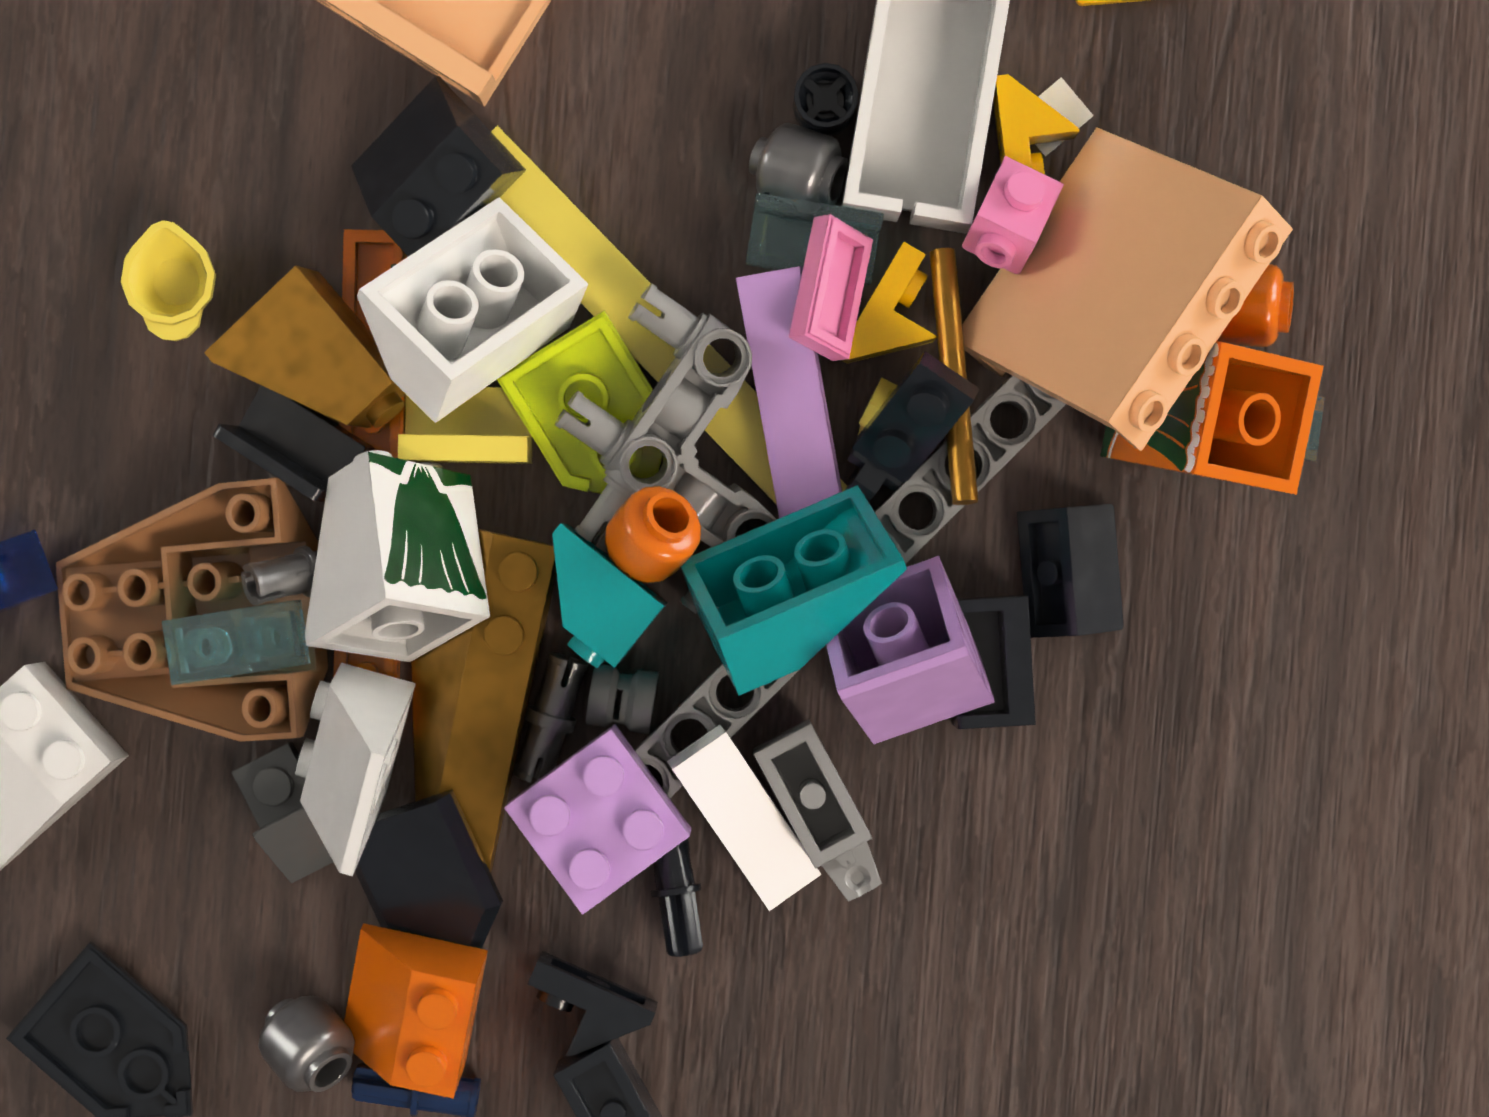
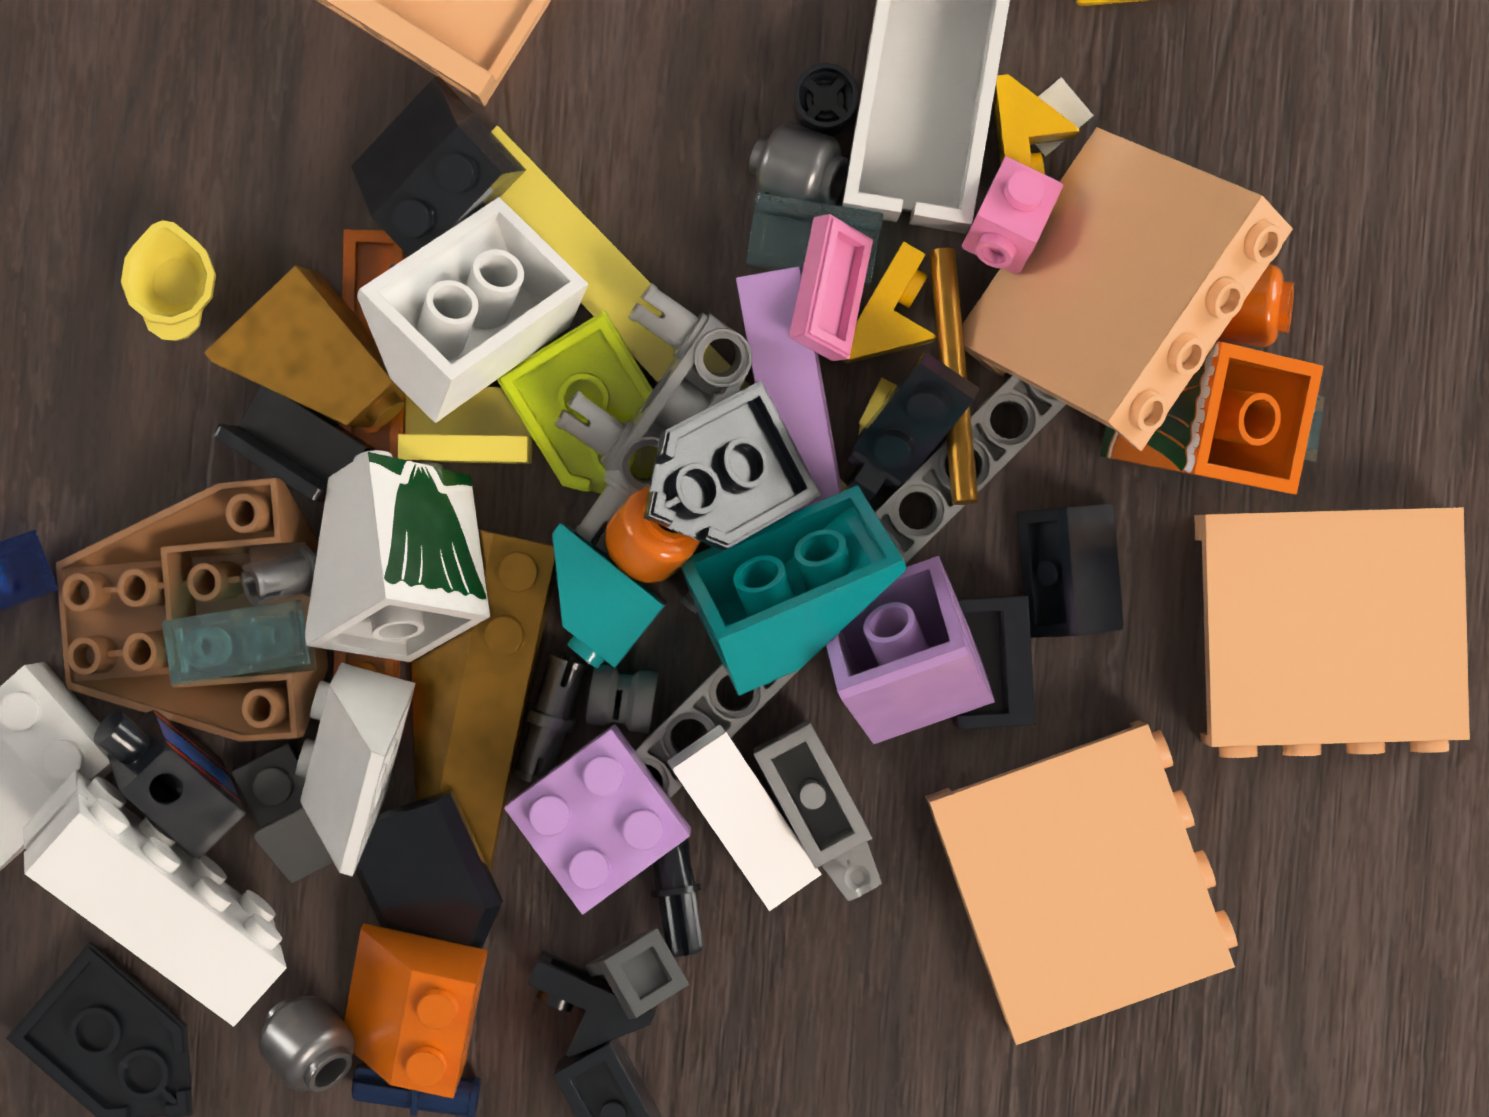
(154, 896): none -> white piece
(171, 778): none -> black torso
(640, 972): none -> dark grey panel
(728, 472): none -> tile
(1083, 882): none -> light nougat panel
(1334, 630): none -> light nougat panel

